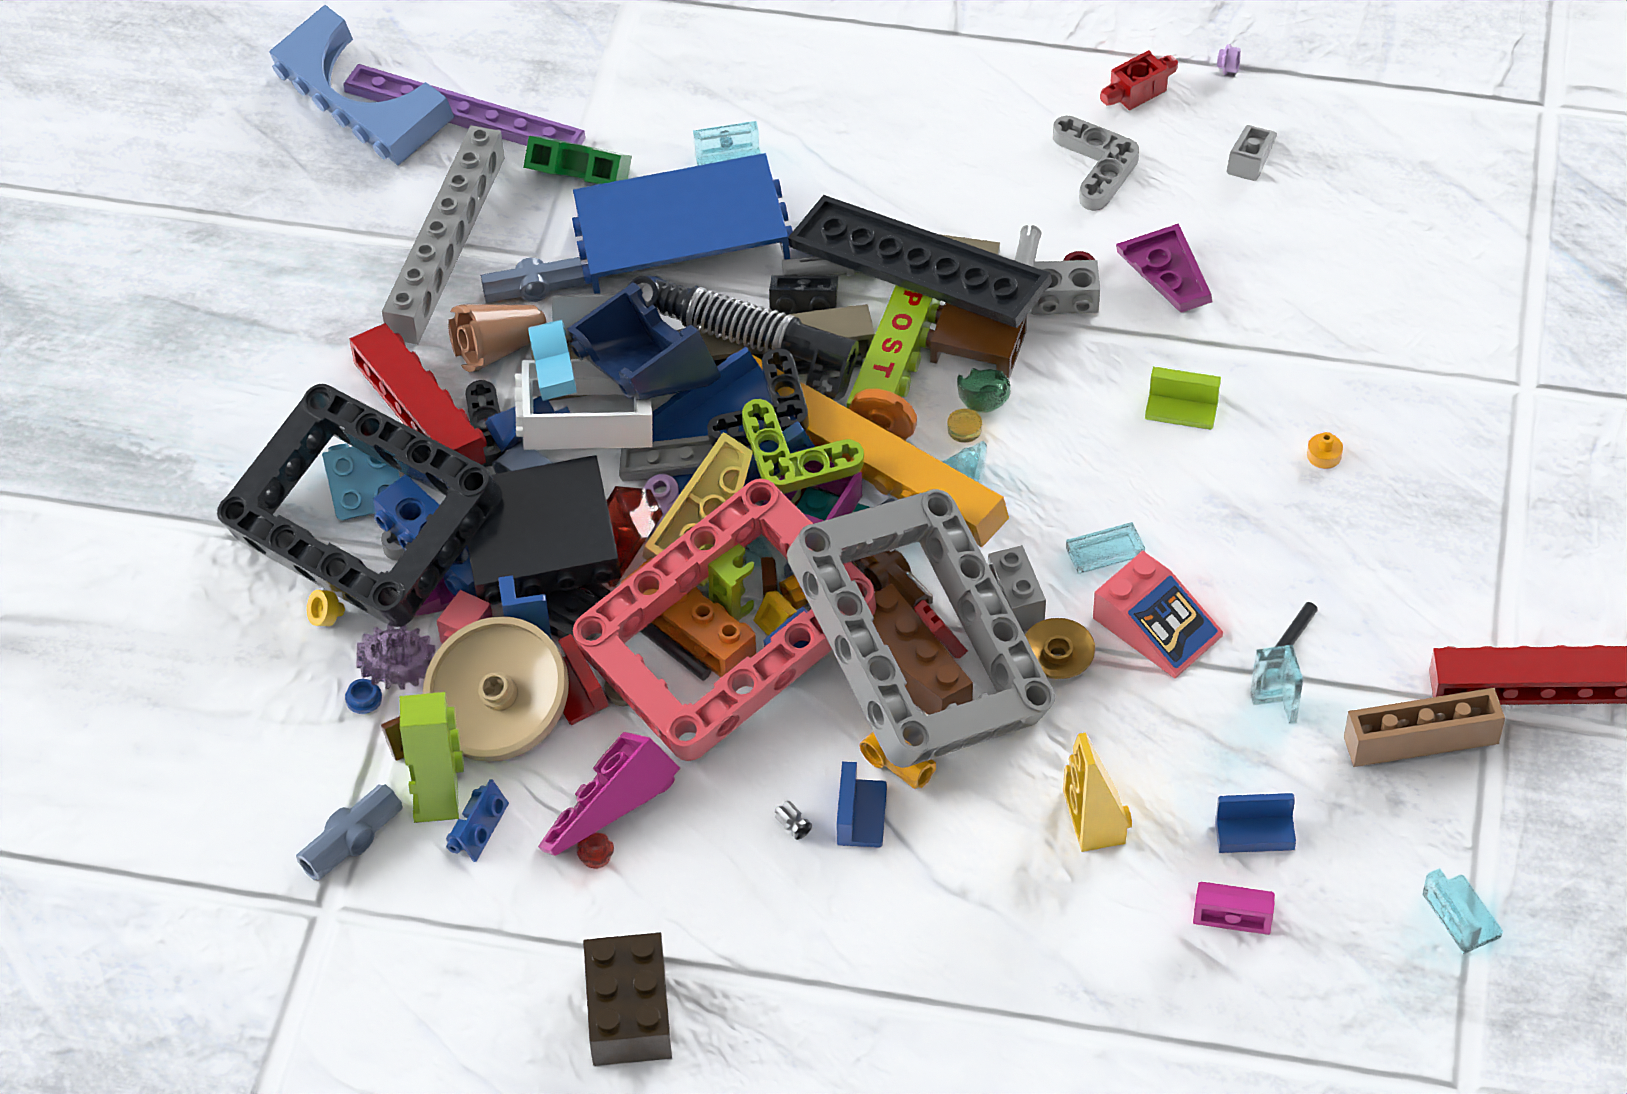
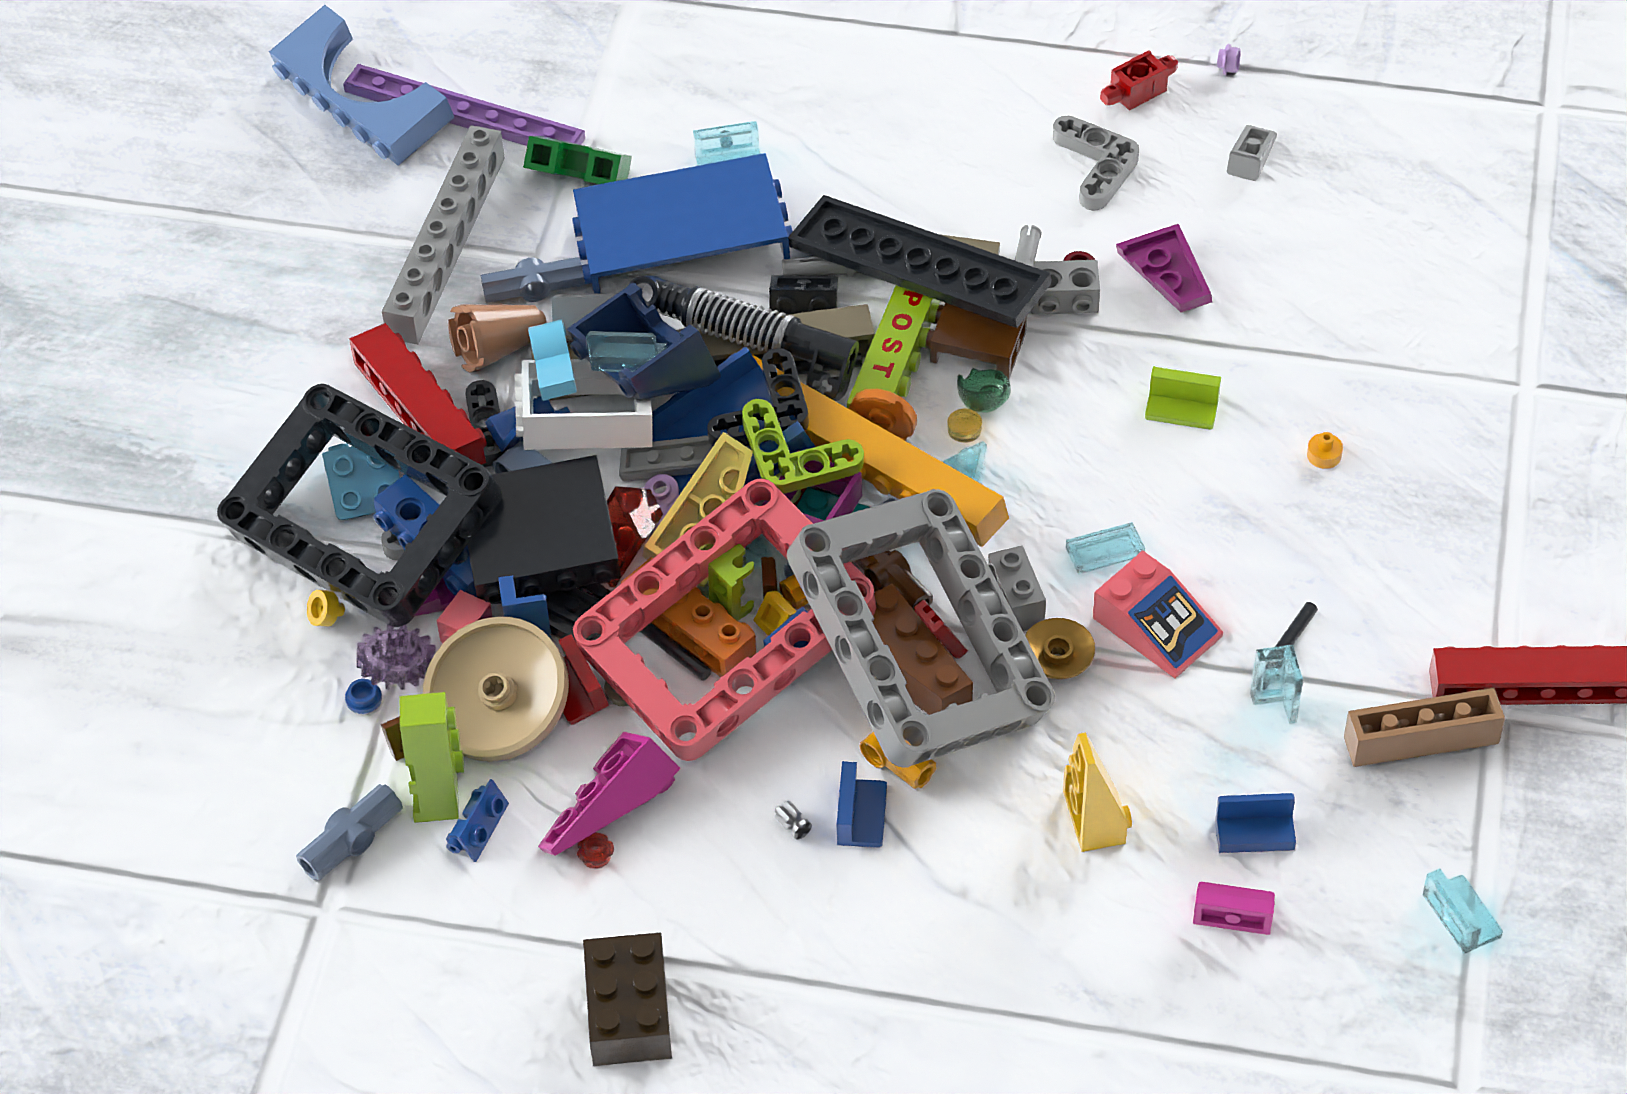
(621, 349): none -> clear light blue panel

